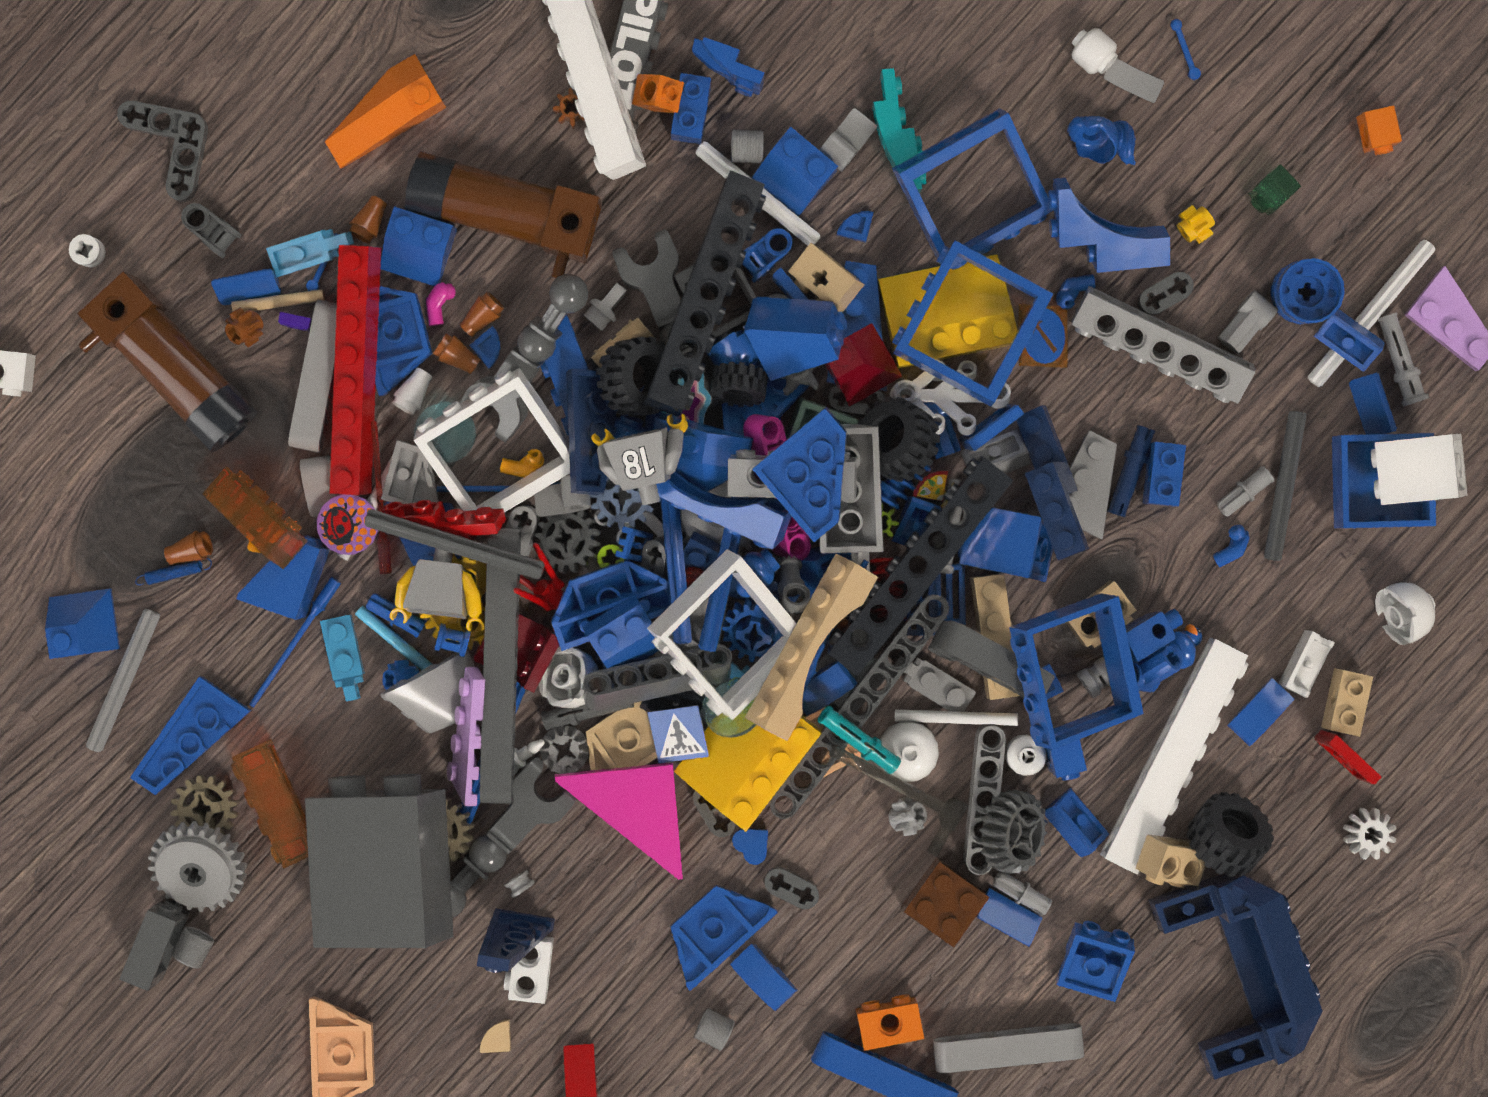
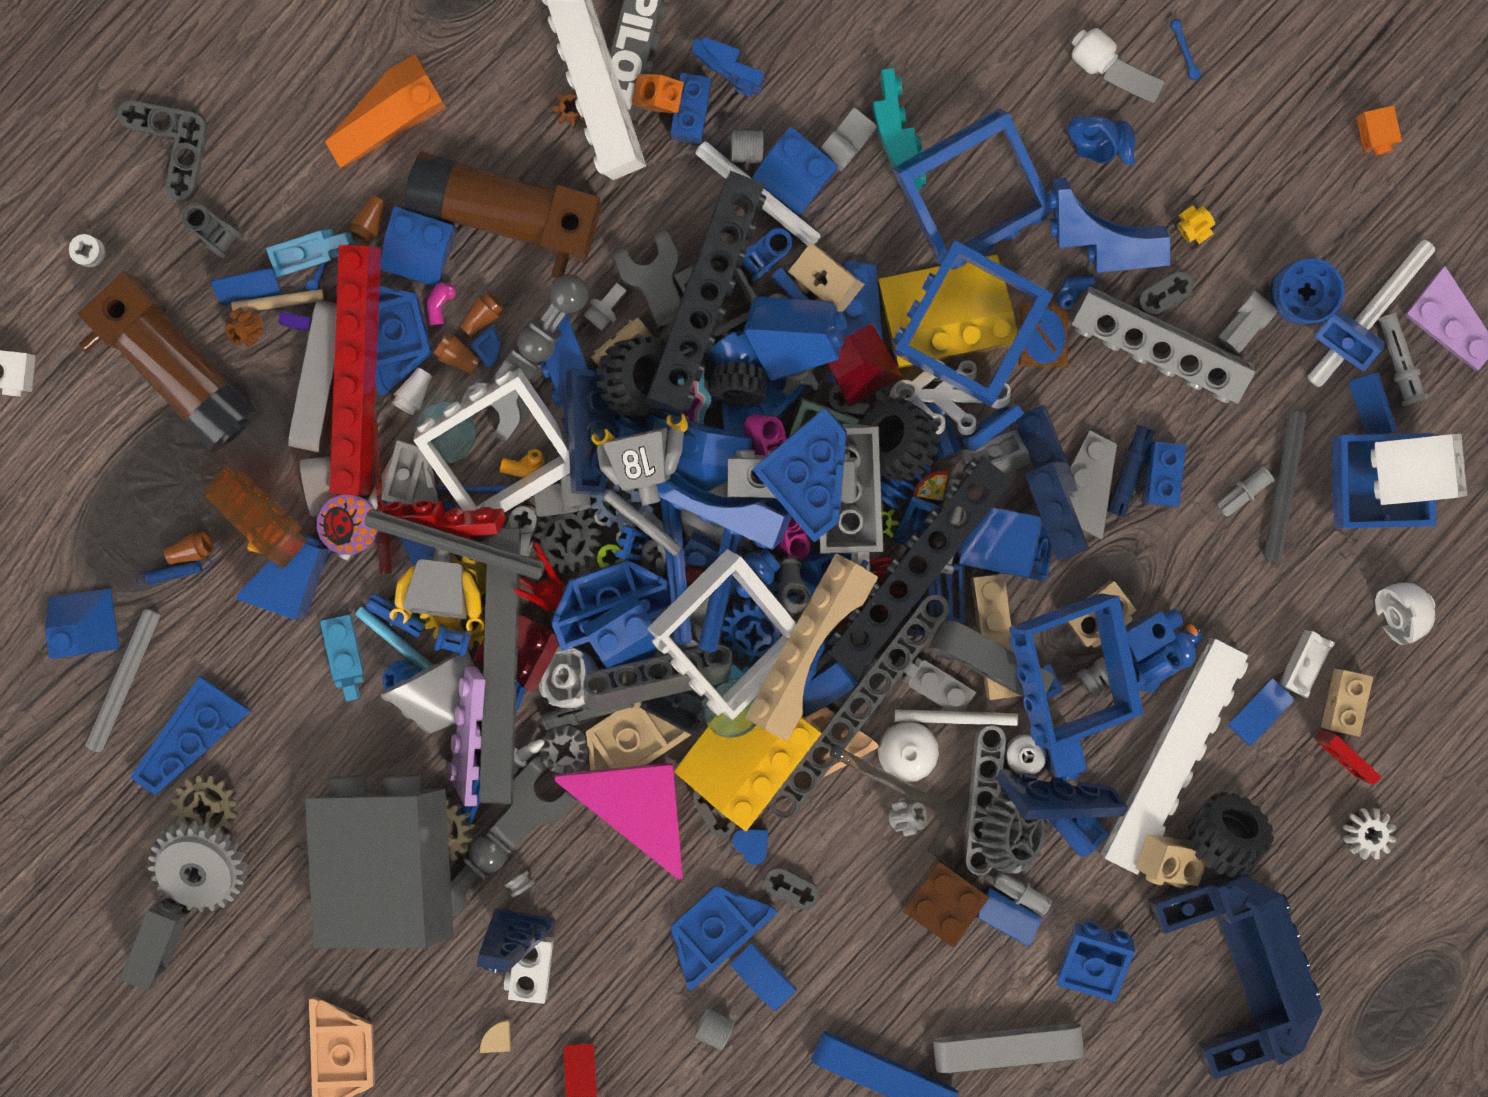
(192, 947): light grey piece -> none
(274, 801): clear orange brick -> none
(317, 607): blue piece -> none
(643, 523): none -> light grey bar
(678, 734): sticker -> none
(856, 226): blue tile -> none
(885, 759): teal pin -> none
(907, 1028): orange brick -> none
(1060, 799): none -> dark blue wing
(1236, 547): blue arm -> none
(1273, 190): clear green brick -> none

